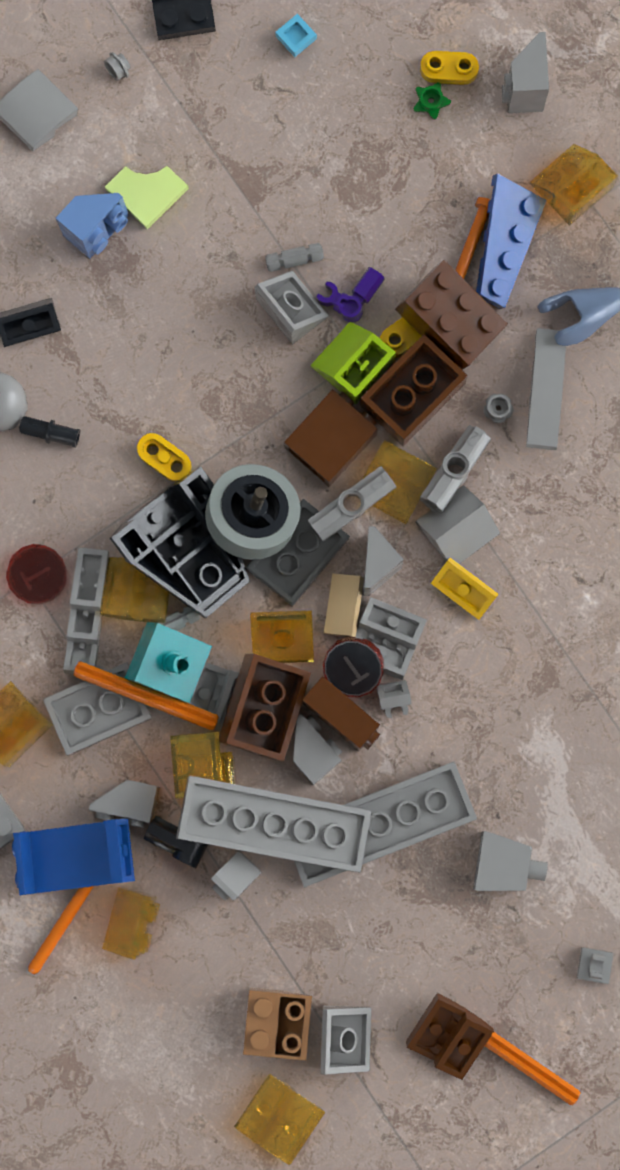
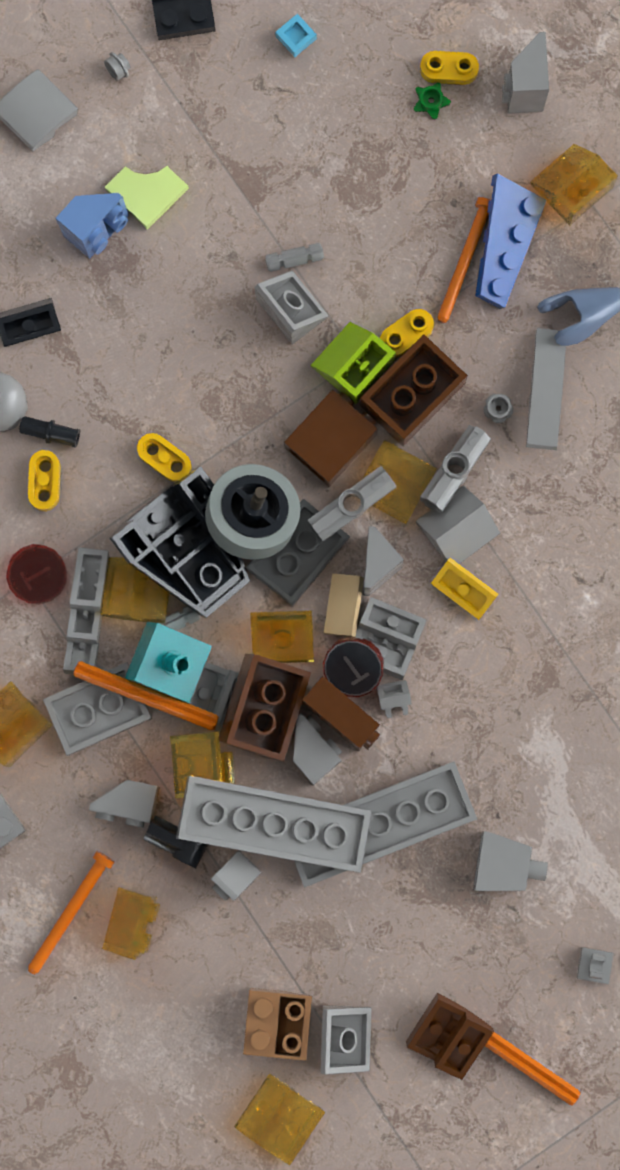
(44, 481): none -> yellow plate
(73, 857): blue panel -> none
(351, 306): dark purple bar -> none
(451, 315): reddish brown brick -> none

